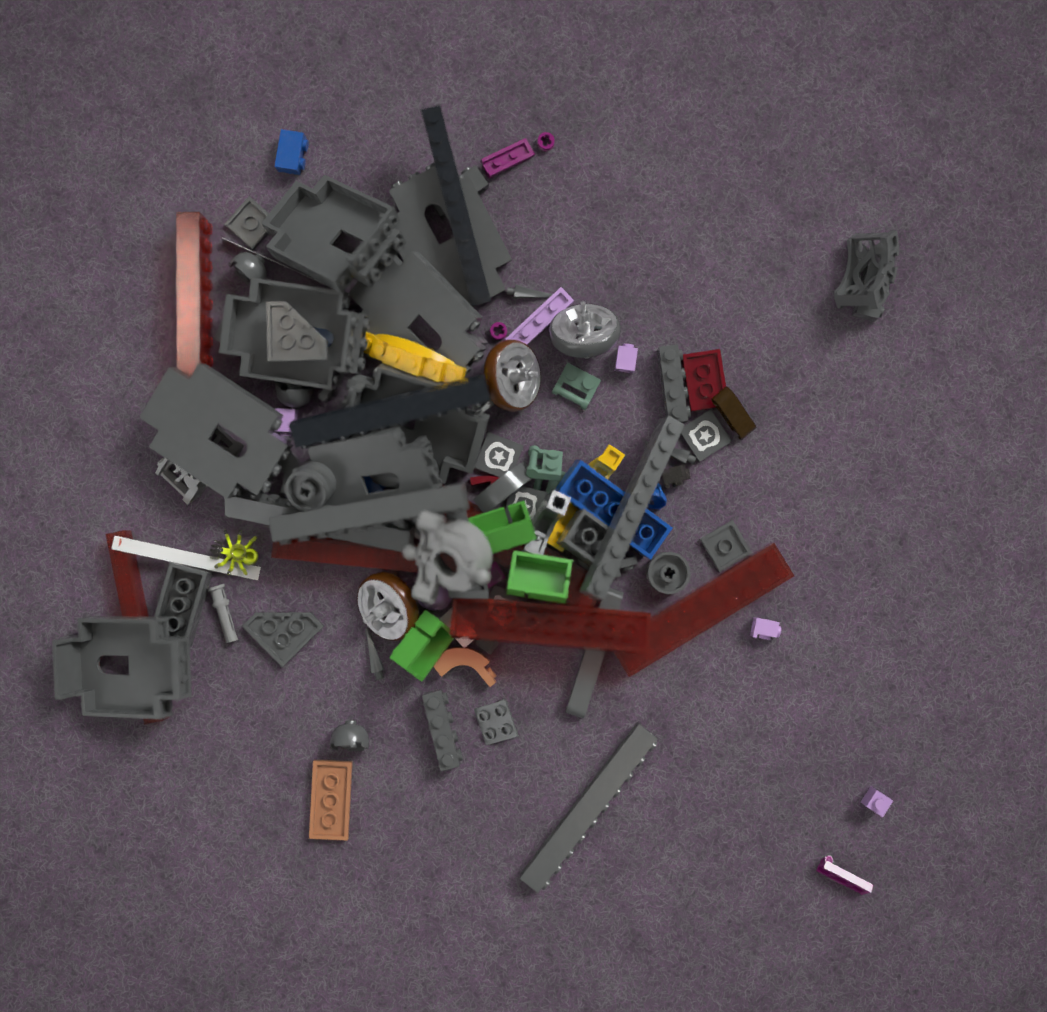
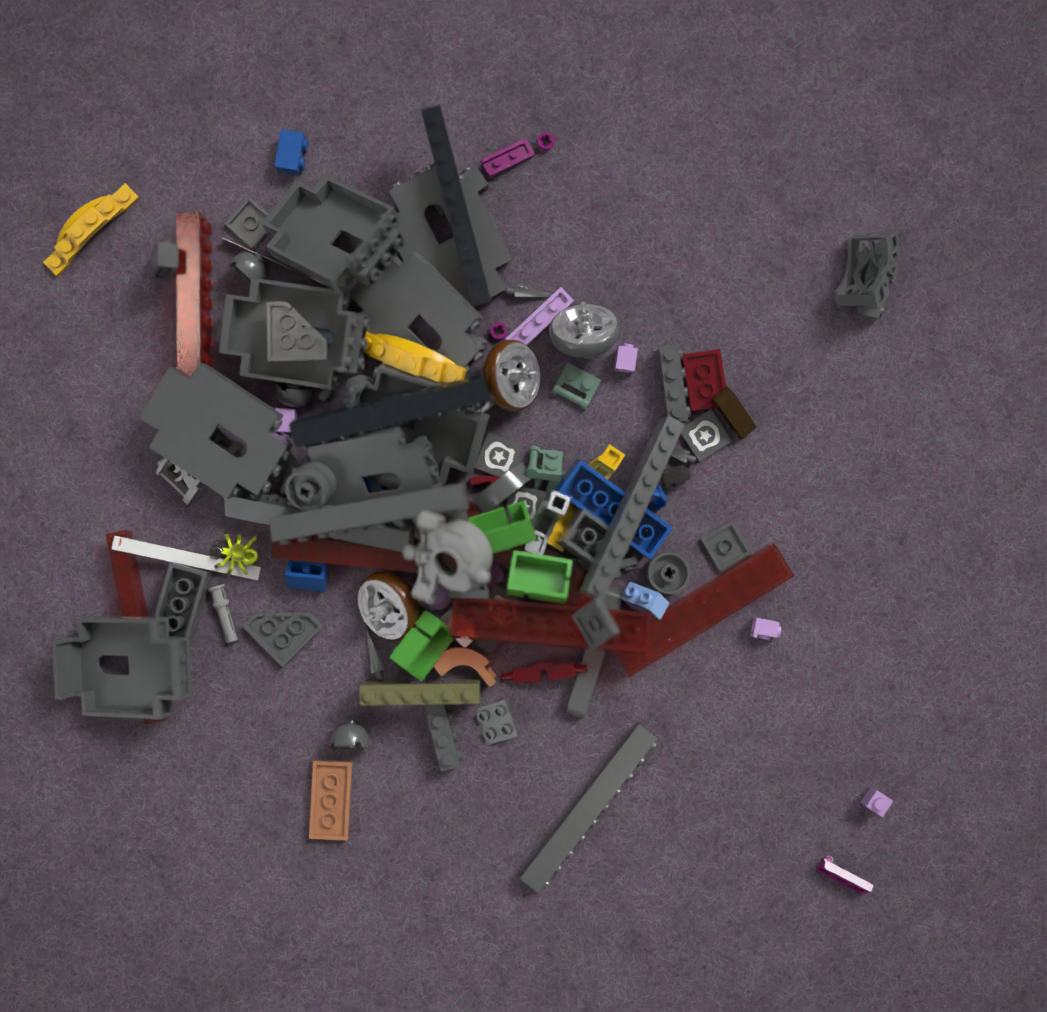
(85, 224): none -> yellow piece
(164, 260): none -> dark grey brick
(307, 575): none -> blue brick
(387, 693): none -> olive arch
(554, 672): none -> dark red piece
(595, 623): none -> dark grey tile
(645, 600): none -> light blue brick

